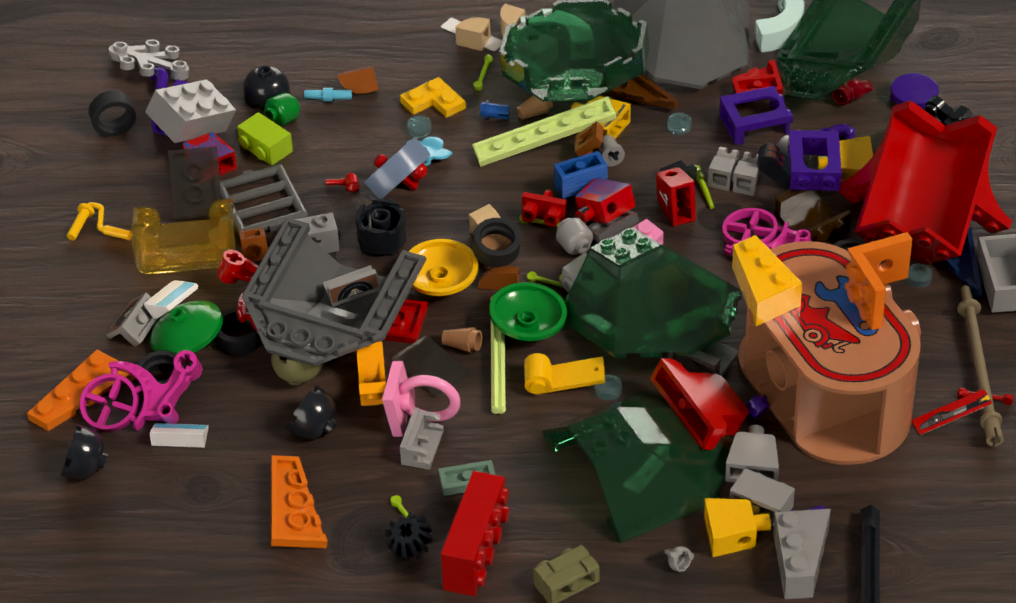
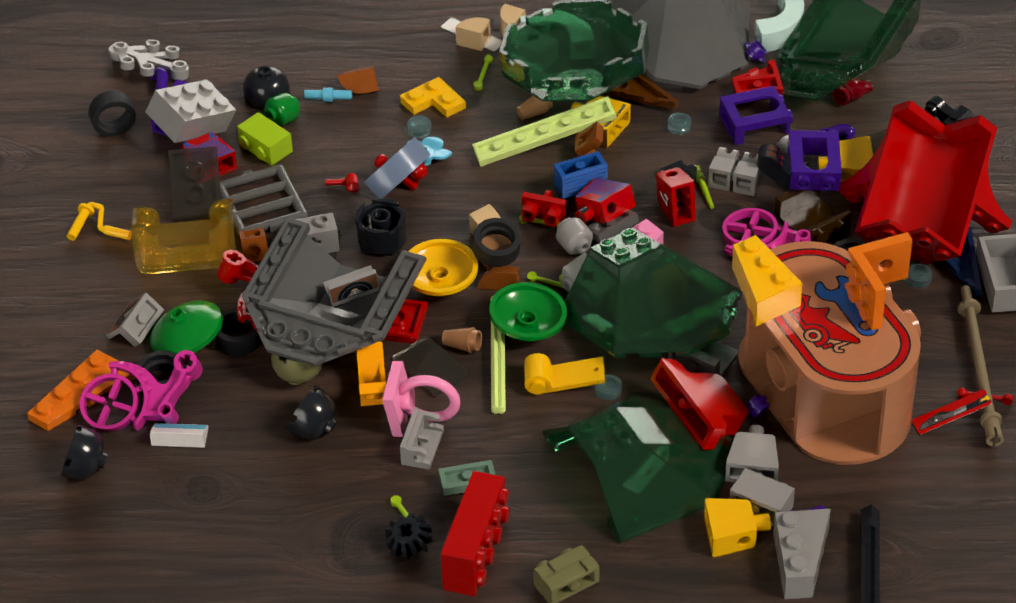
(169, 297): white slope -> none
(292, 506): orange wing -> none
(494, 110): blue pin -> none
(611, 151): light grey bush -> none
(679, 558): light grey piece -> none
(756, 51): none -> dark purple plate
(913, 87): dark purple tile -> none

